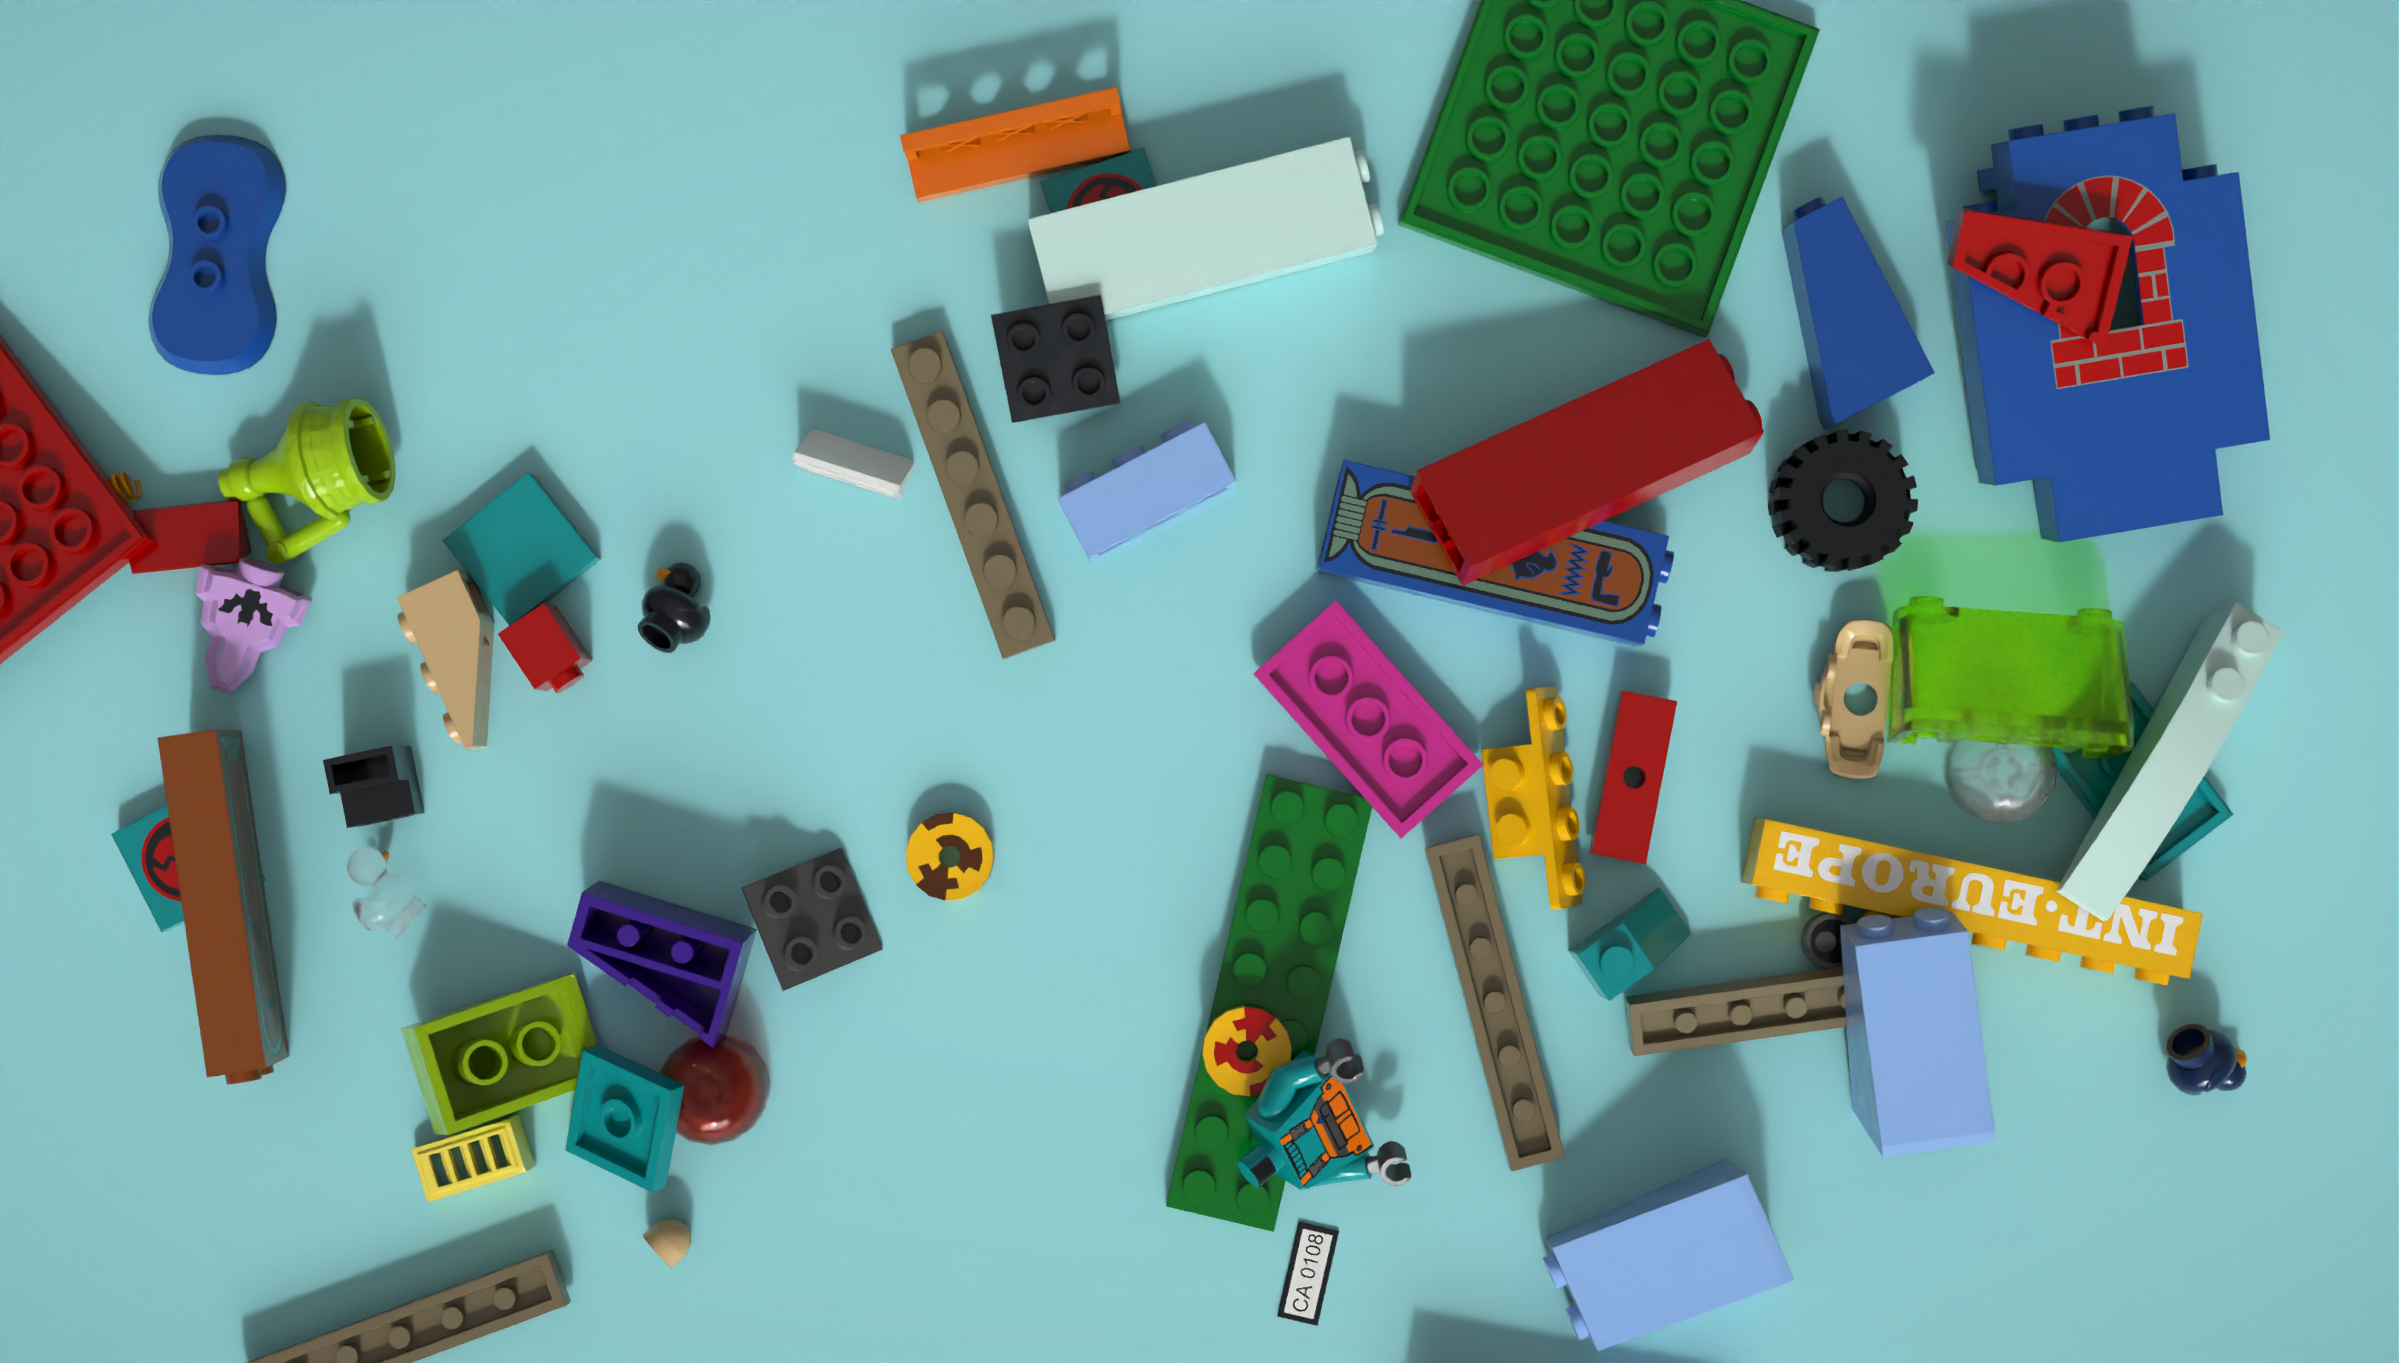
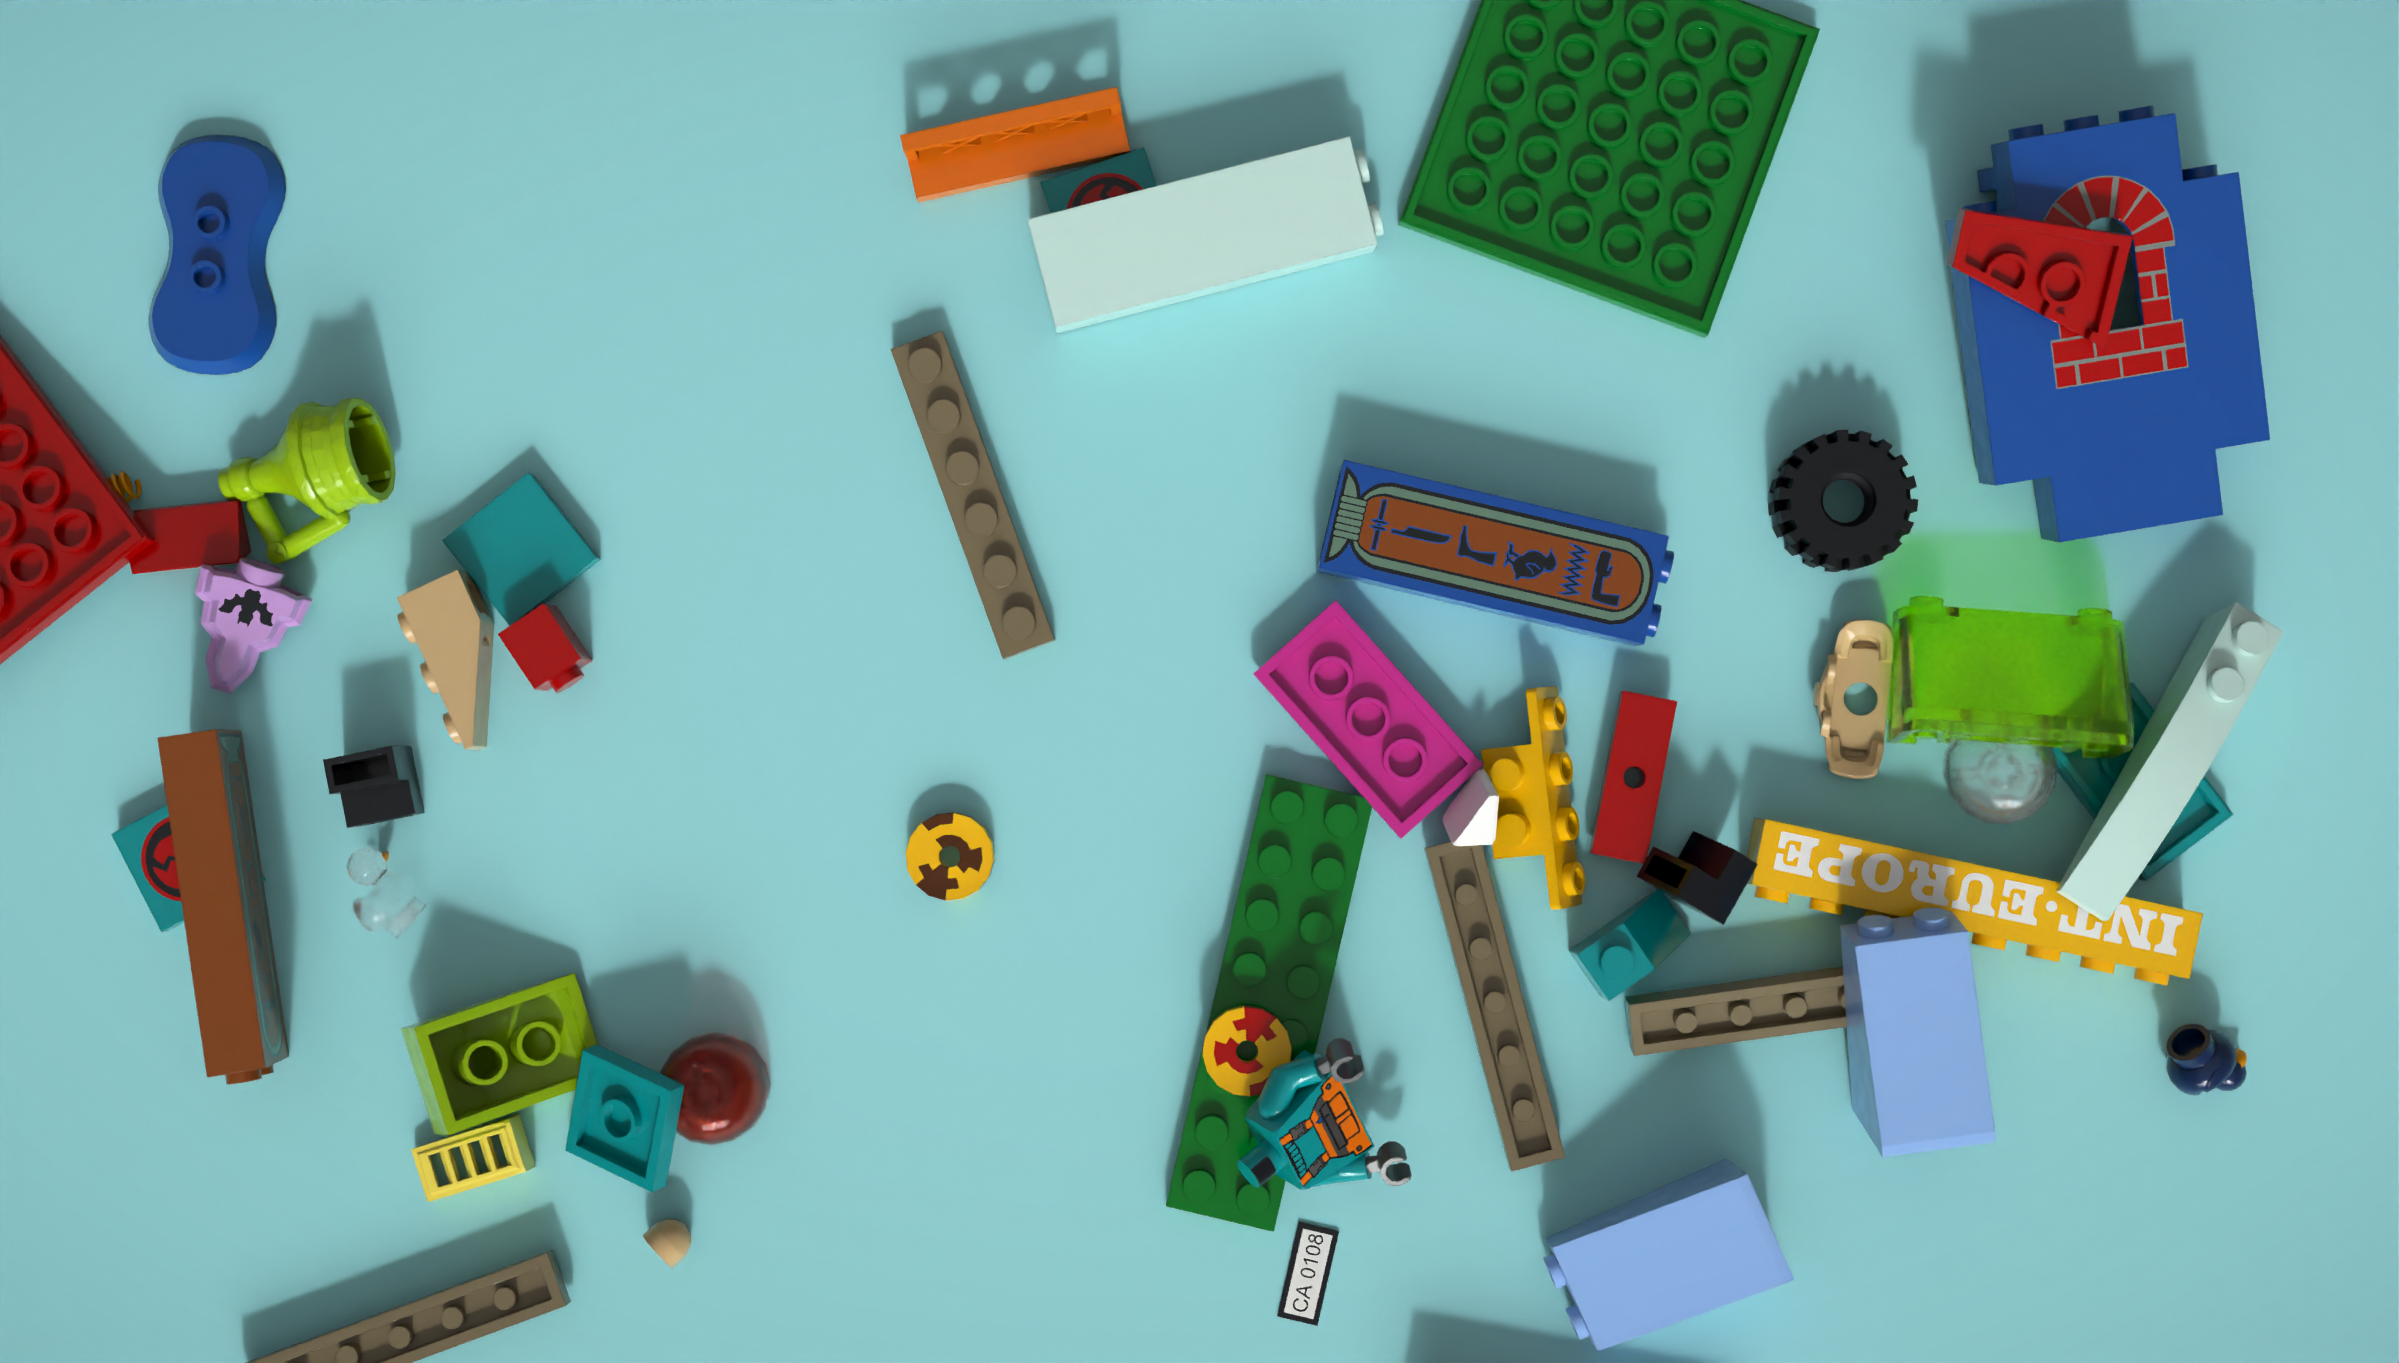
(667, 953): dark purple wedge -> none
(671, 612): black animal -> none
(811, 919): dark grey hinge -> none
(854, 463): white slope -> none
(1056, 358): black hinge -> none
(1146, 489): light blue brick -> none
(1473, 812): none -> white slope
(1586, 461): red brick -> none
(1703, 876): none -> black piece
(1823, 939): tile -> none
(1847, 315): blue slope -> none

